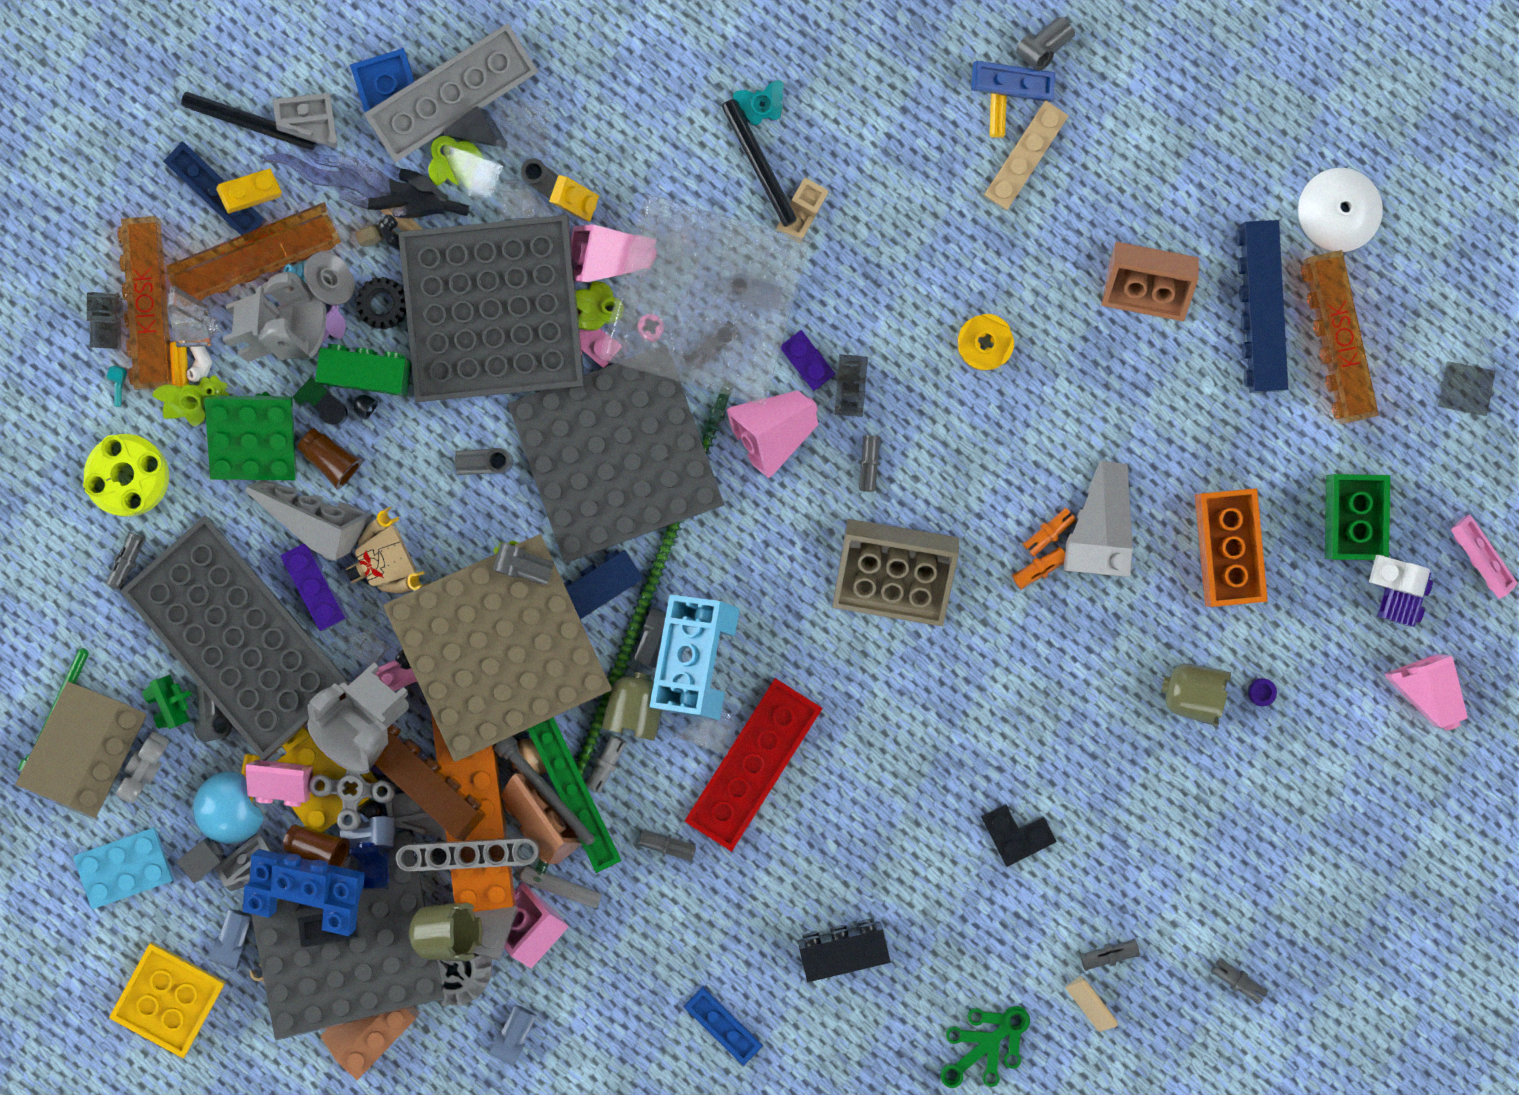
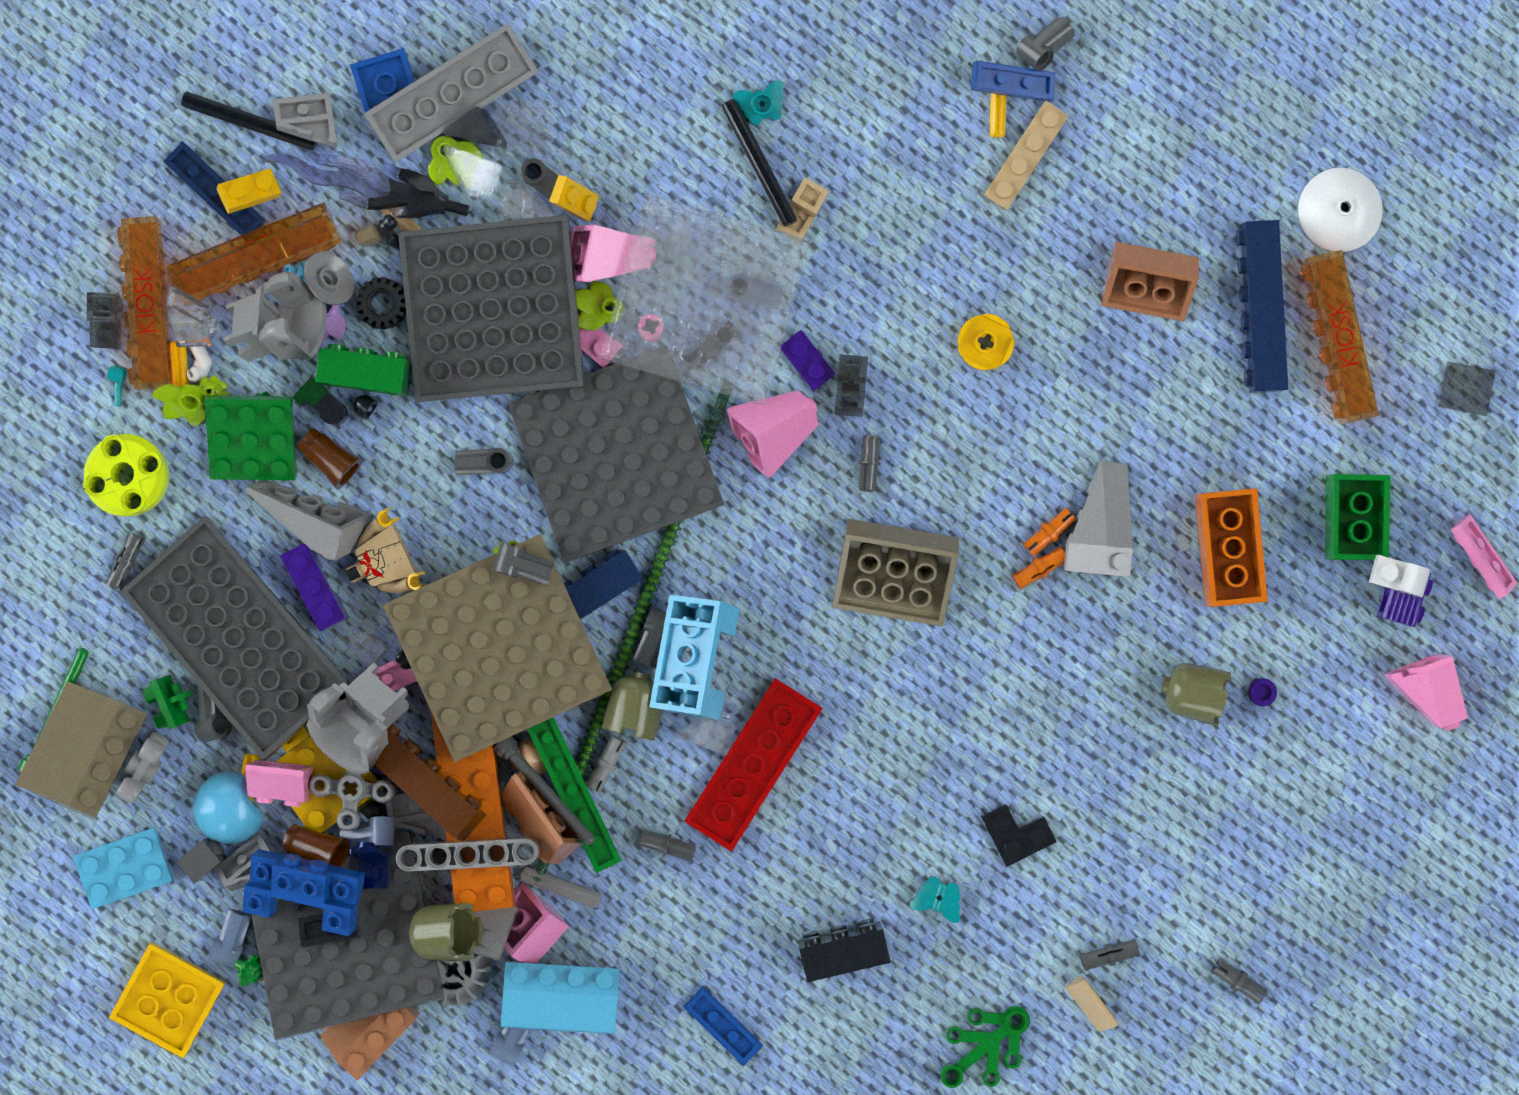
(249, 970): none -> green plant
(560, 998): none -> medium azure slope
(948, 904): none -> teal animal

